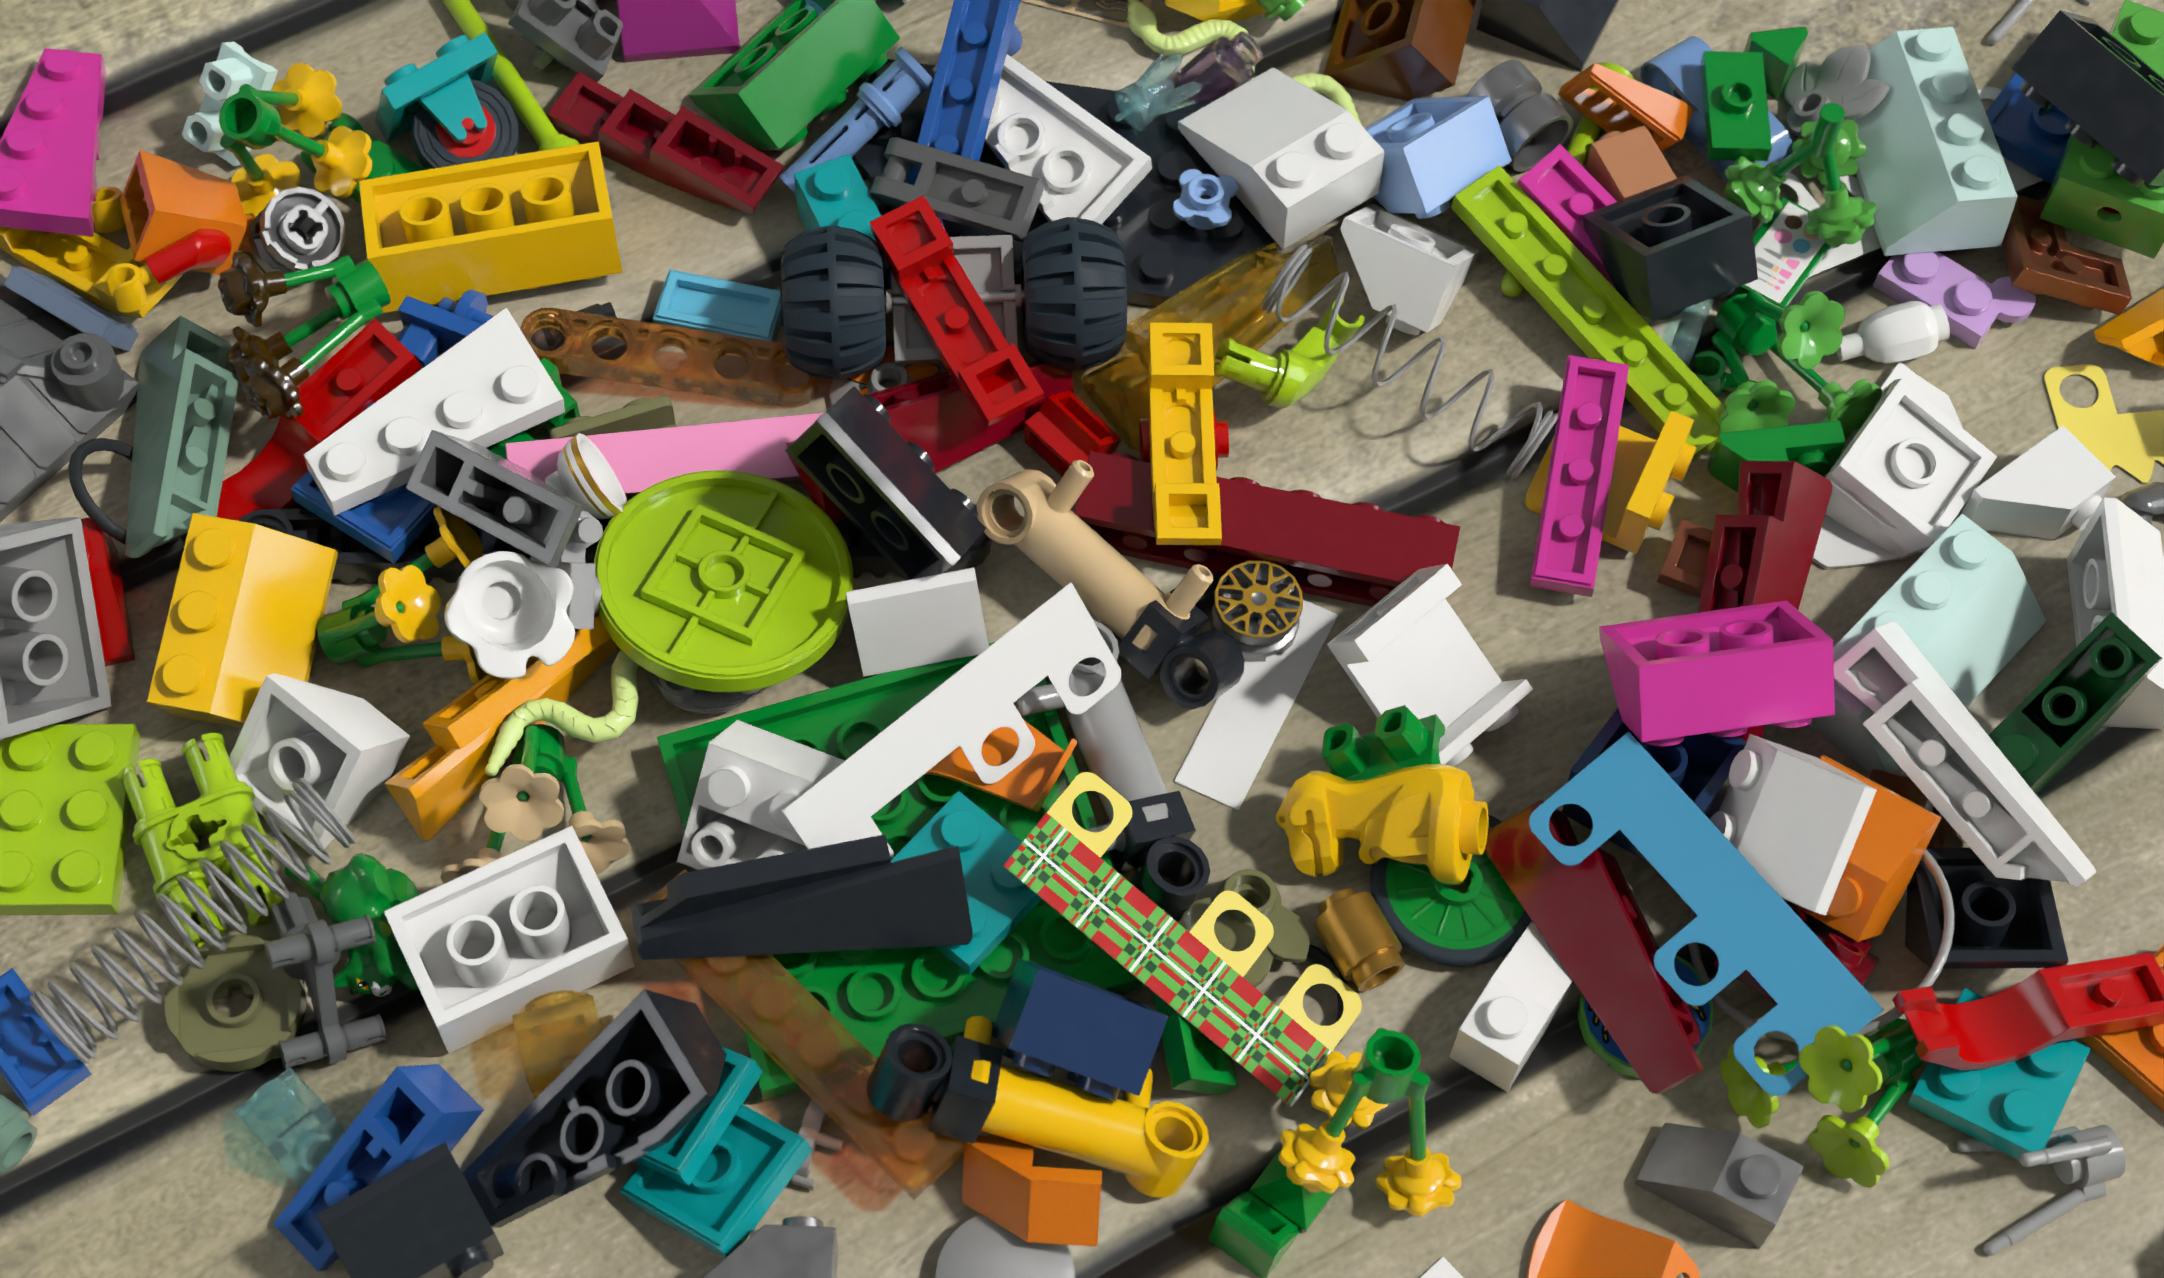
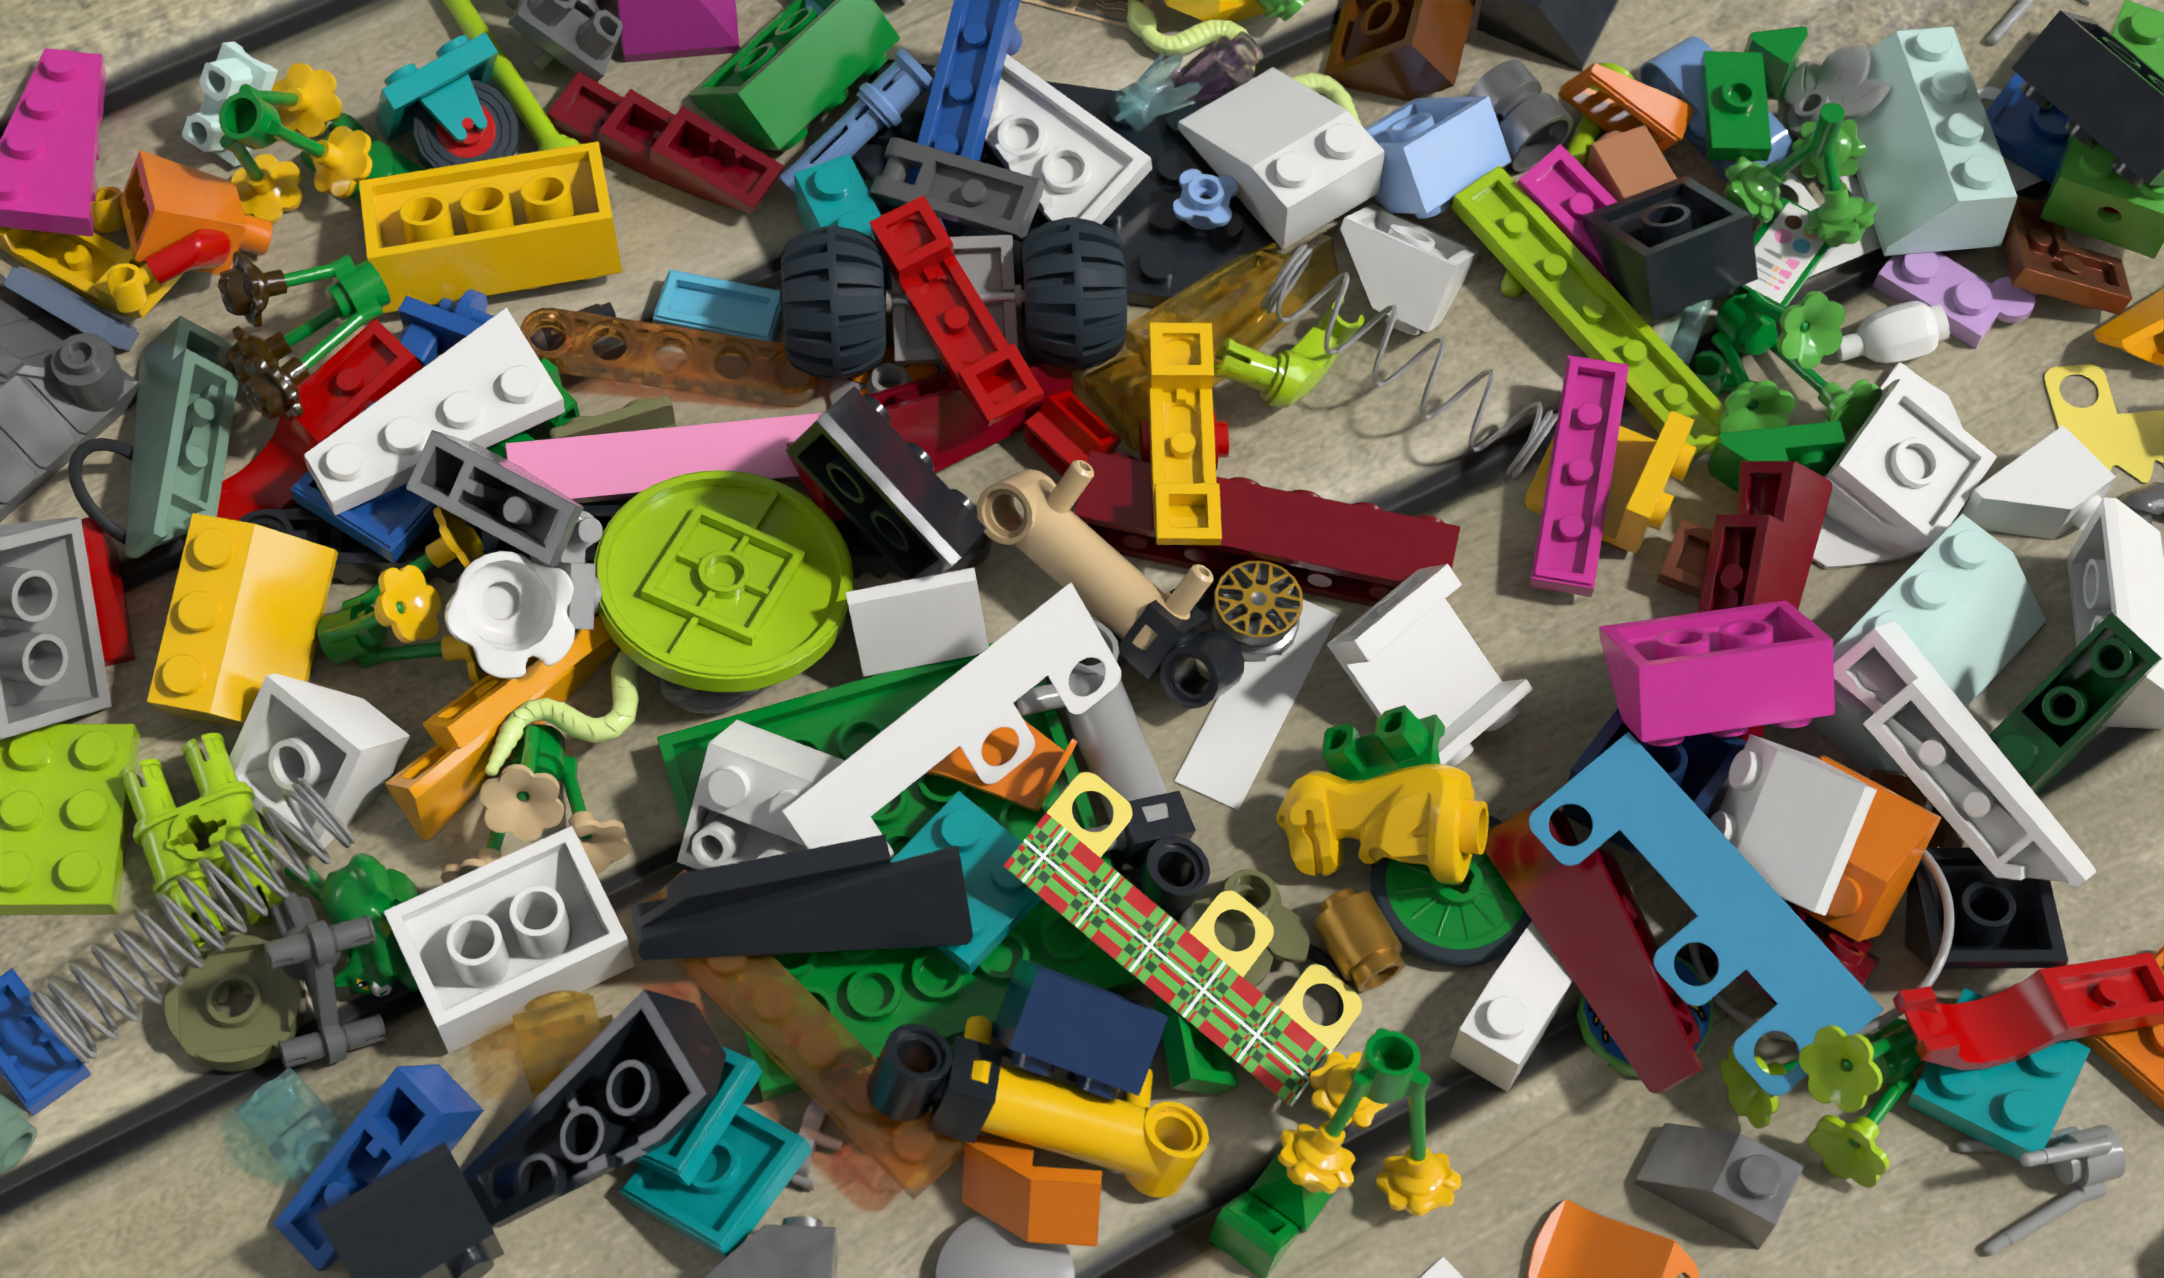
(297, 231): flat silver wheel -> none
(588, 479): white piece -> none

